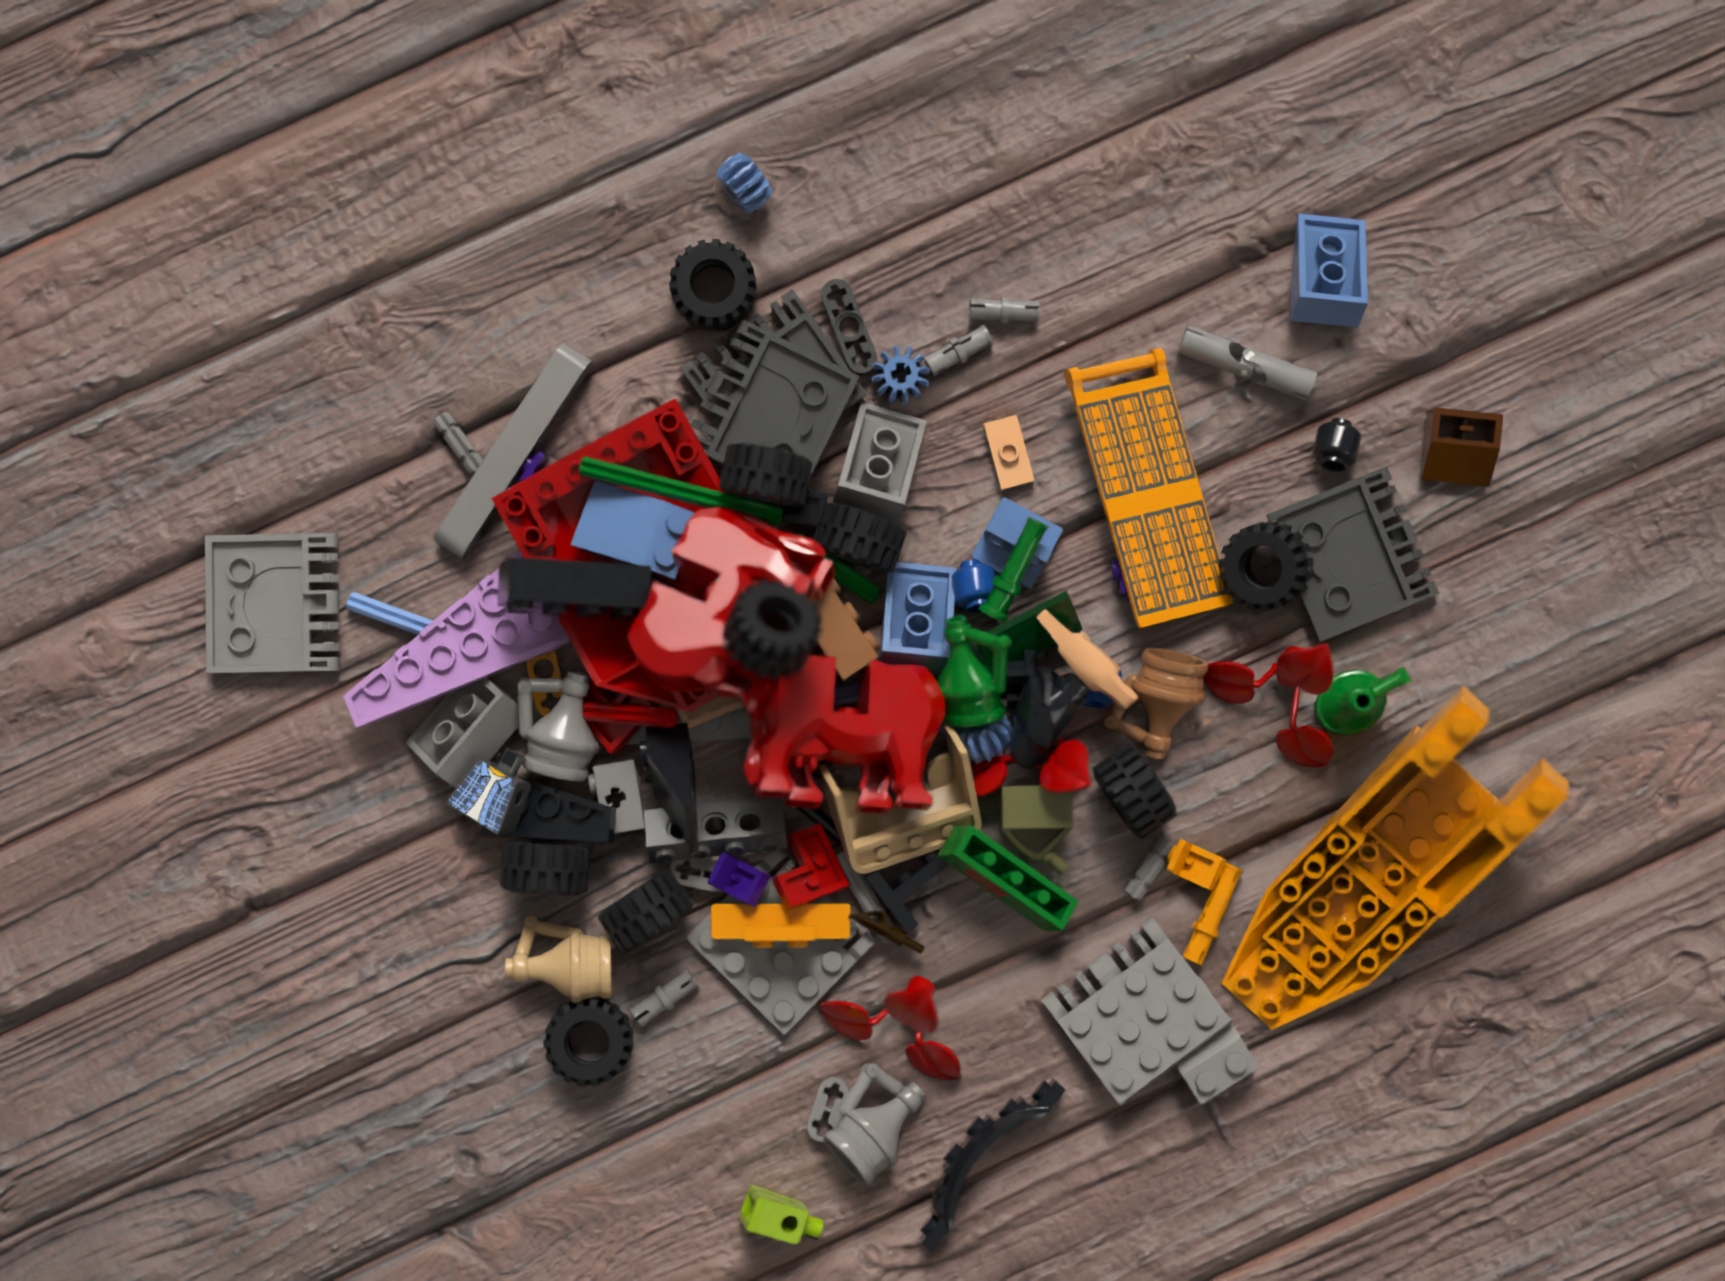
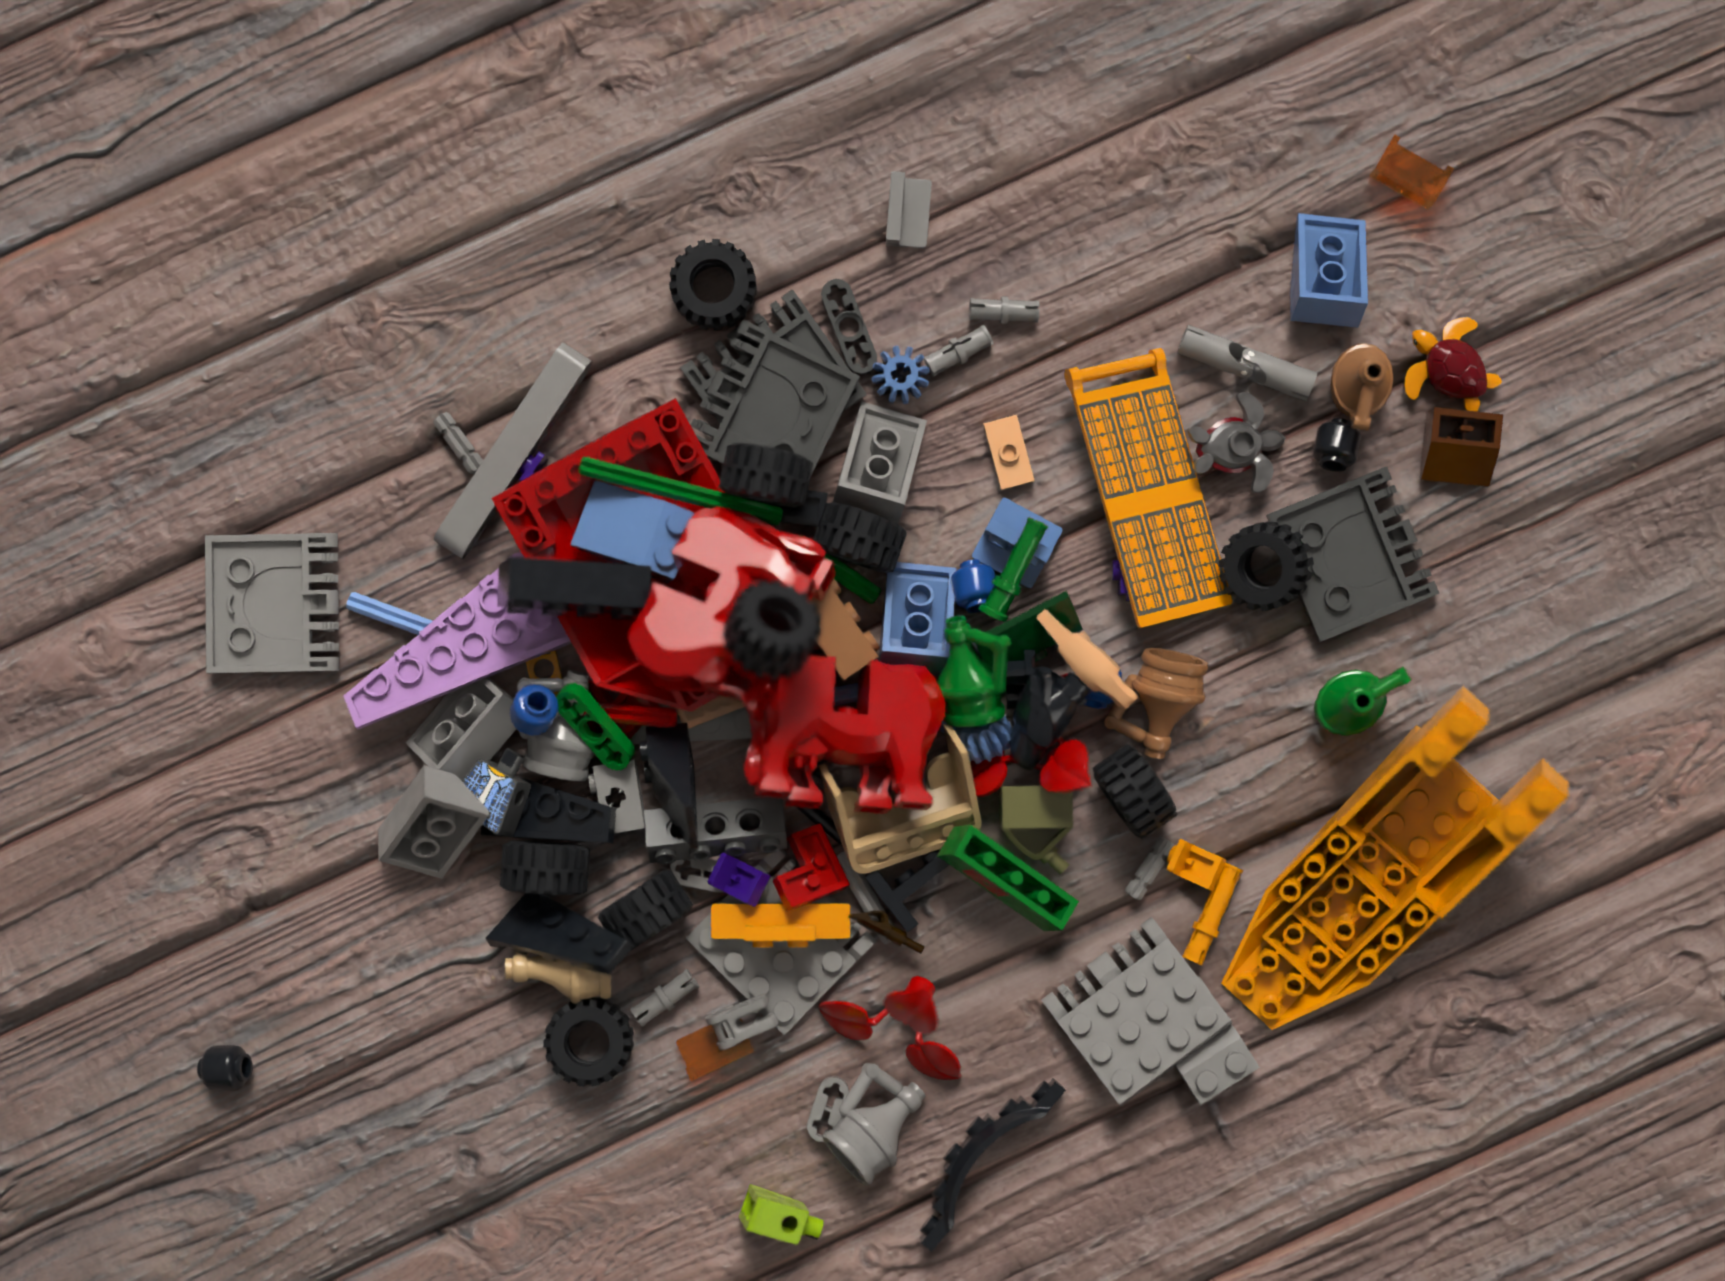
(225, 1068): none -> black head
(430, 823): none -> light grey slope
(533, 710): none -> blue head
(557, 932): none -> black wing
(594, 712): none -> green beam
(703, 1054): none -> clear orange panel
(732, 1030): none -> light grey piece
(744, 182): medium blue gear -> none
(908, 211): none -> light grey panel
(1236, 445): none -> flat silver animal
(1297, 668): red plant -> none
(1357, 392): none -> medium nougat piece
(1410, 174): none -> clear orange panel
(1450, 365): none -> animal

